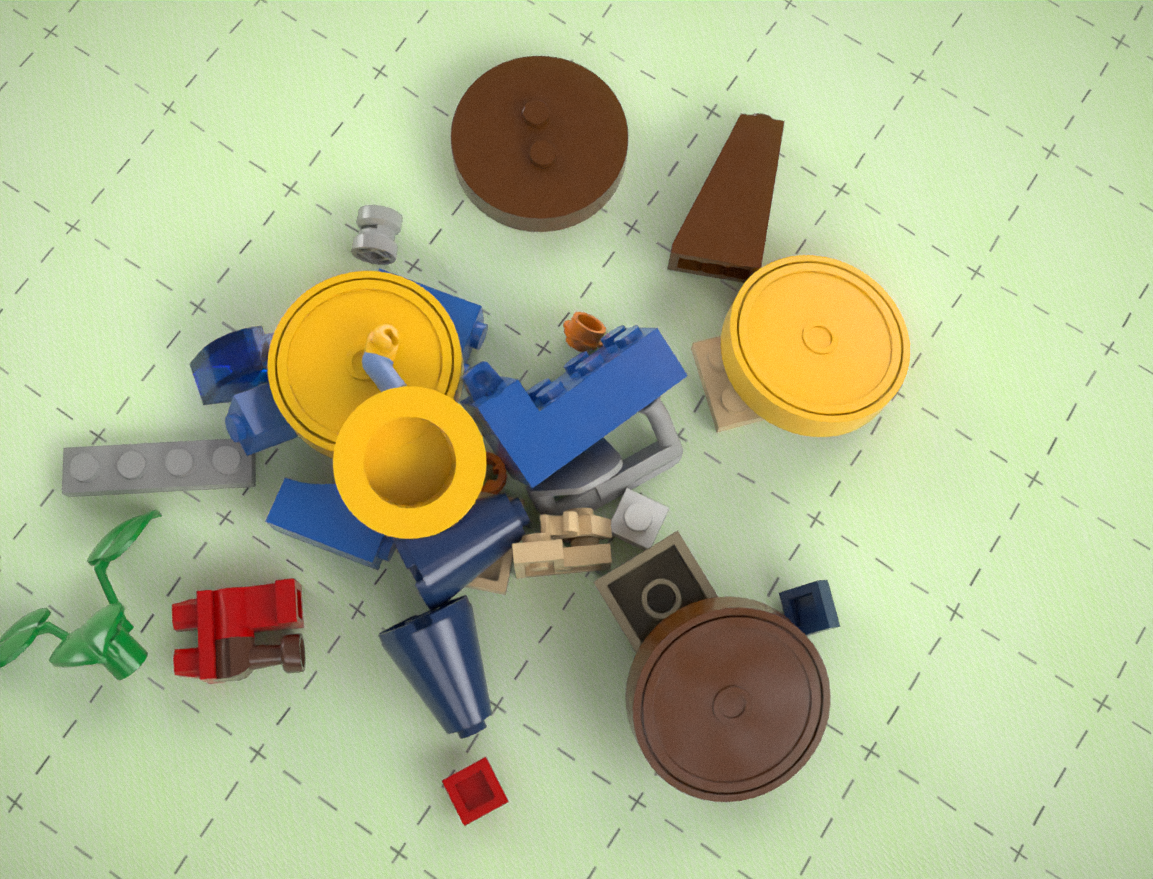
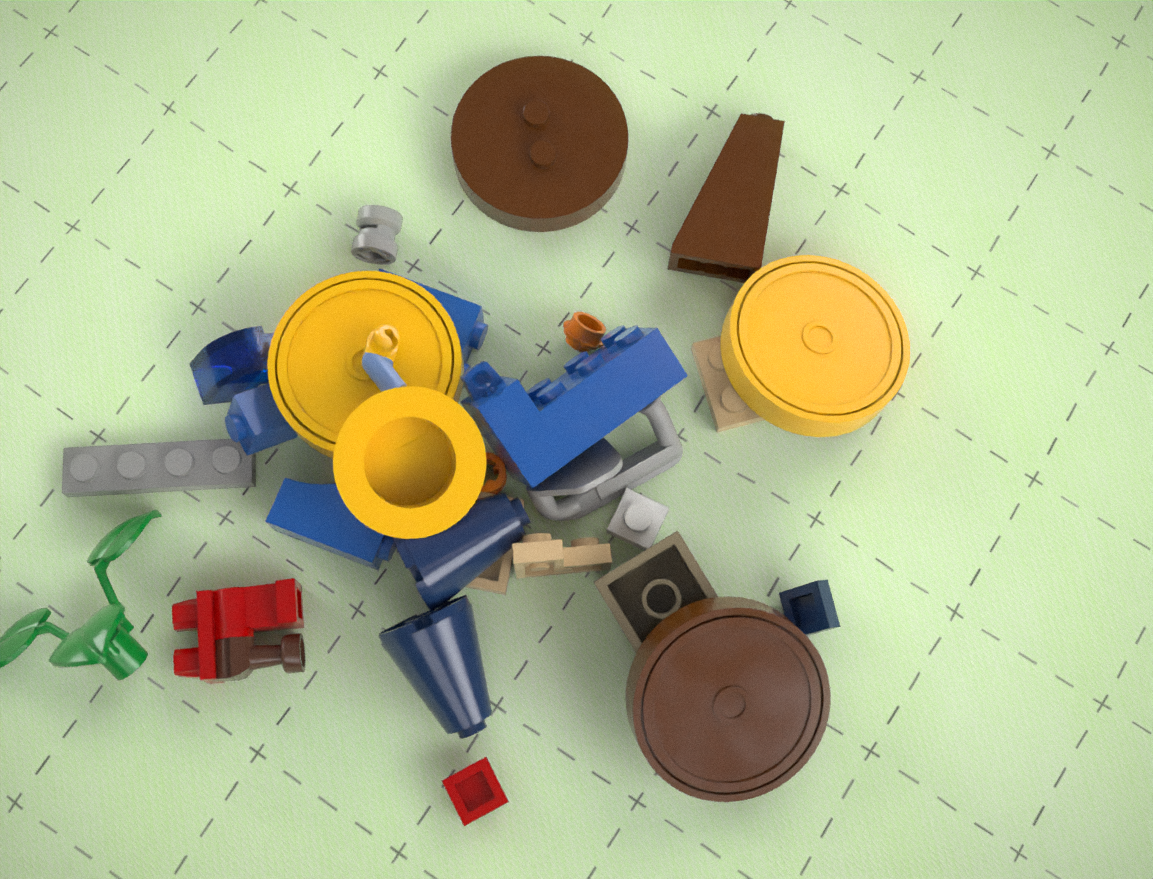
(576, 524): tan plate -> none

